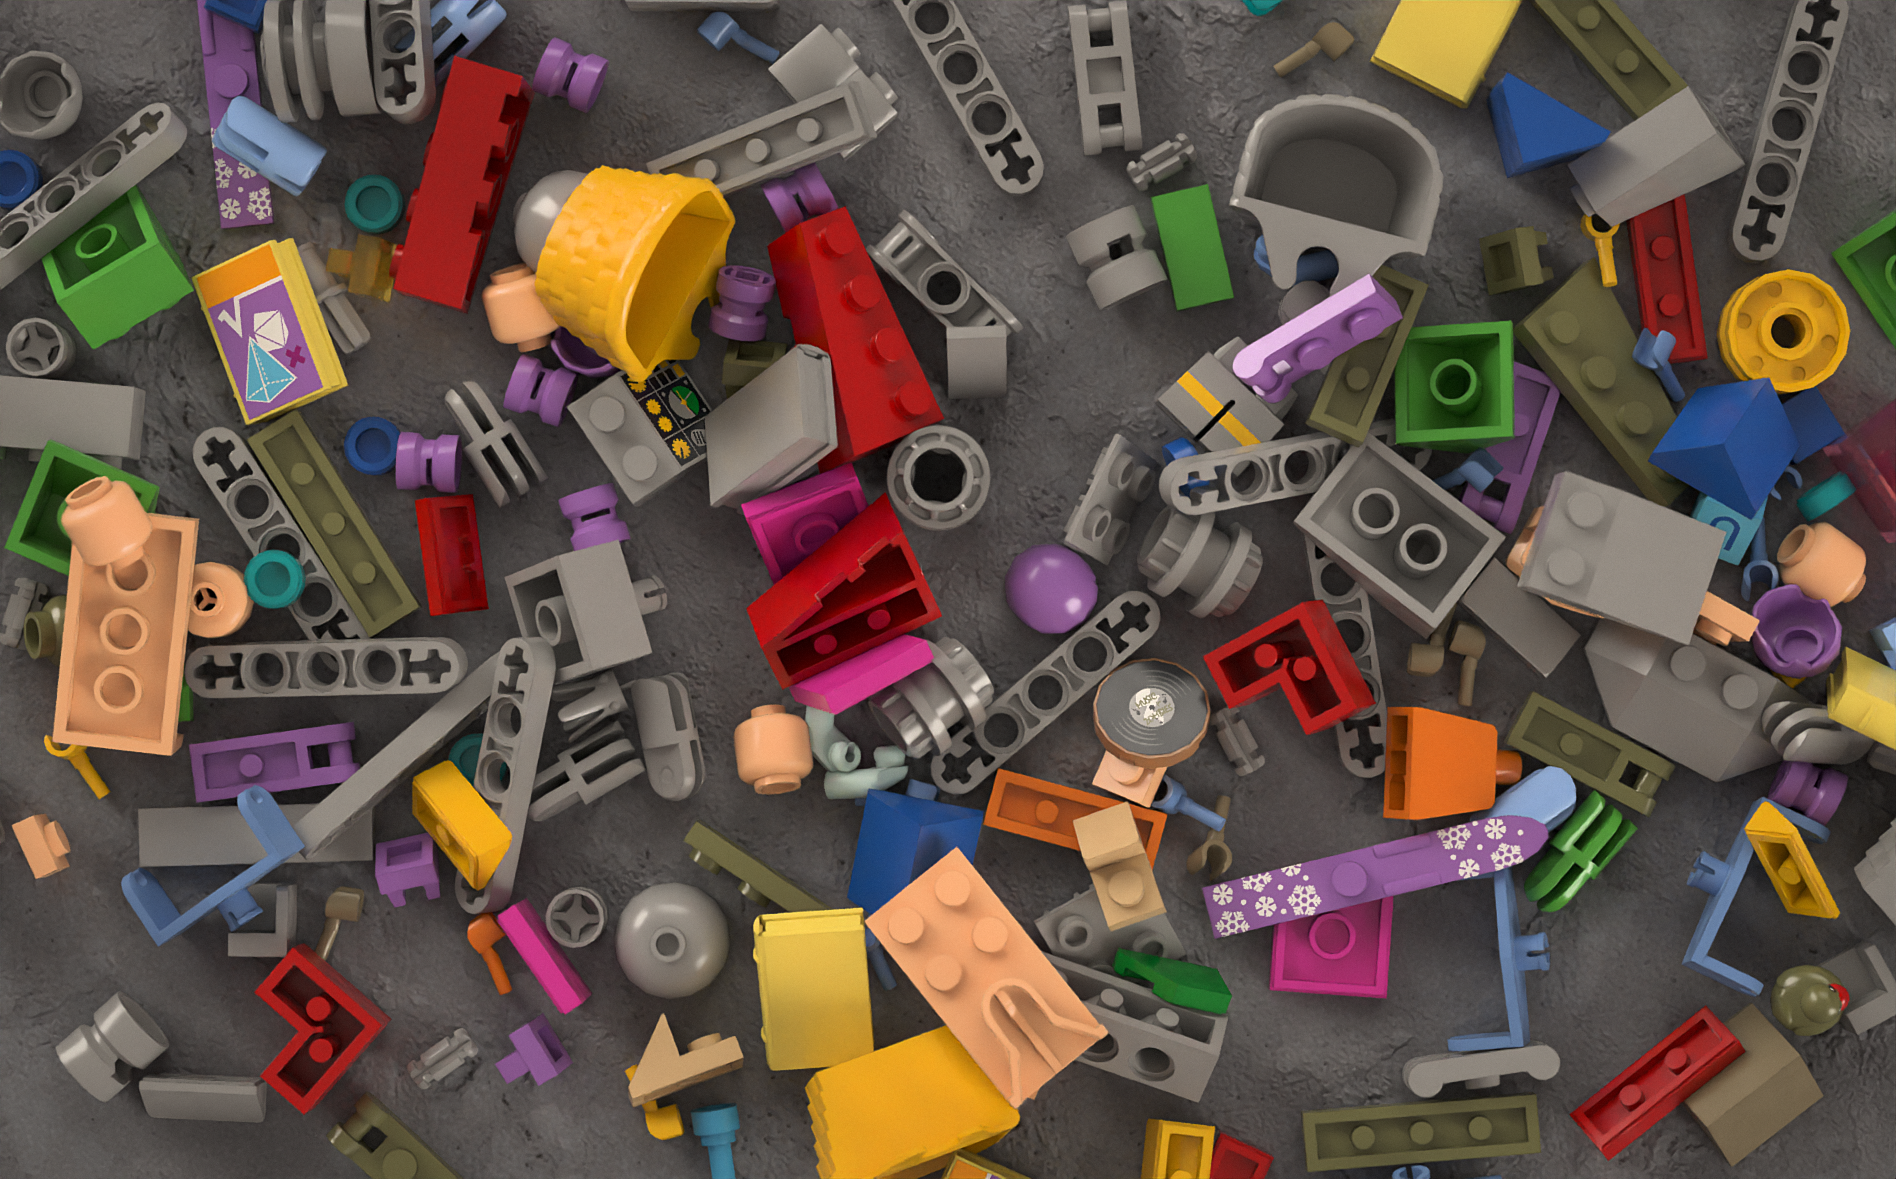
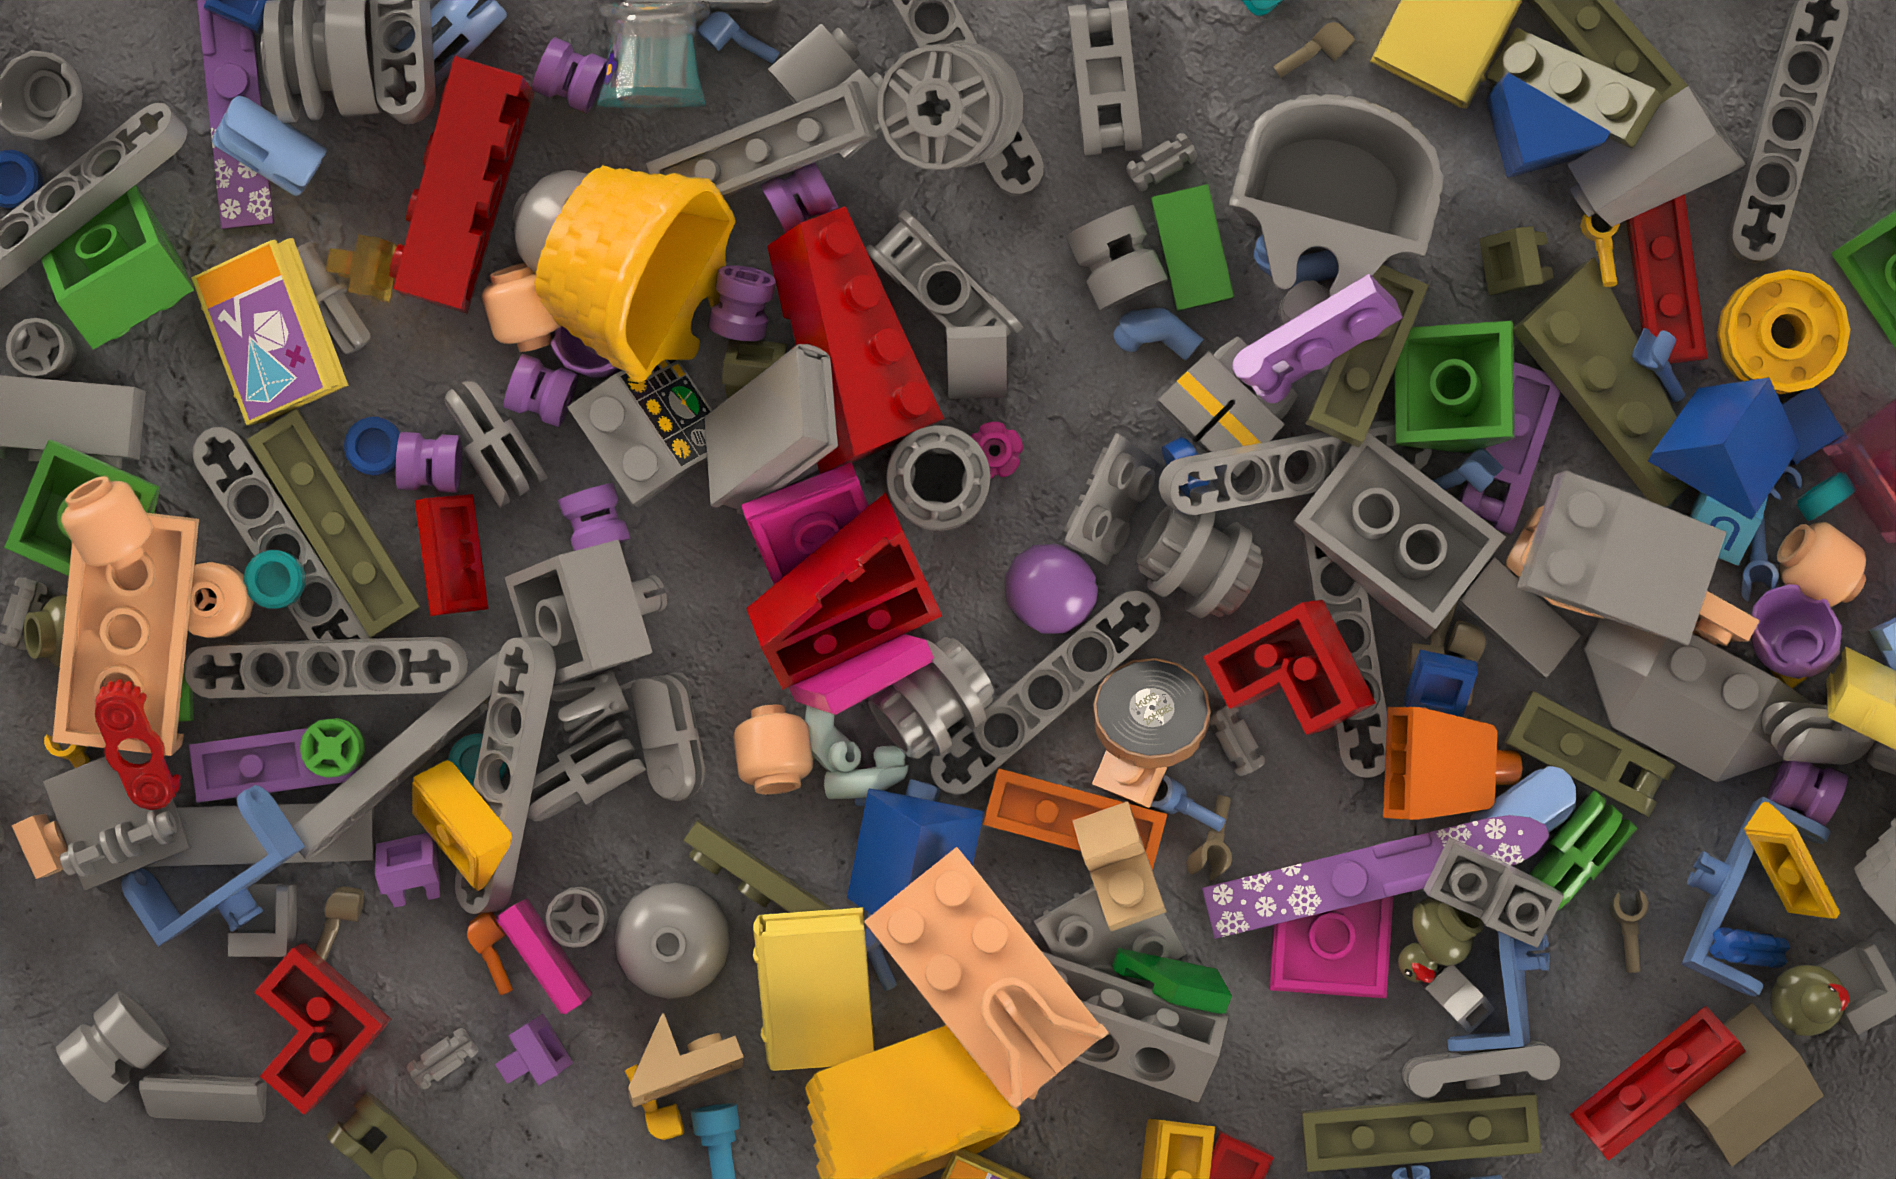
(105, 828): none -> light grey hinge
(122, 717): none -> red piece
(317, 746): none -> bright green wheel
(374, 204): teal tile -> none
(652, 54): none -> clear hat
(982, 100): none -> light grey wheel
(1009, 443): none -> dark pink plate
(1154, 326): none -> medium blue arm
(1441, 683): none -> blue tile
(1443, 938): none -> olive animal
(1459, 997): none -> light grey piece
(1494, 892): none -> light grey slope
(1580, 84): none -> plate
(1630, 929): none -> dark tan hand
(1749, 947): none -> blue axle

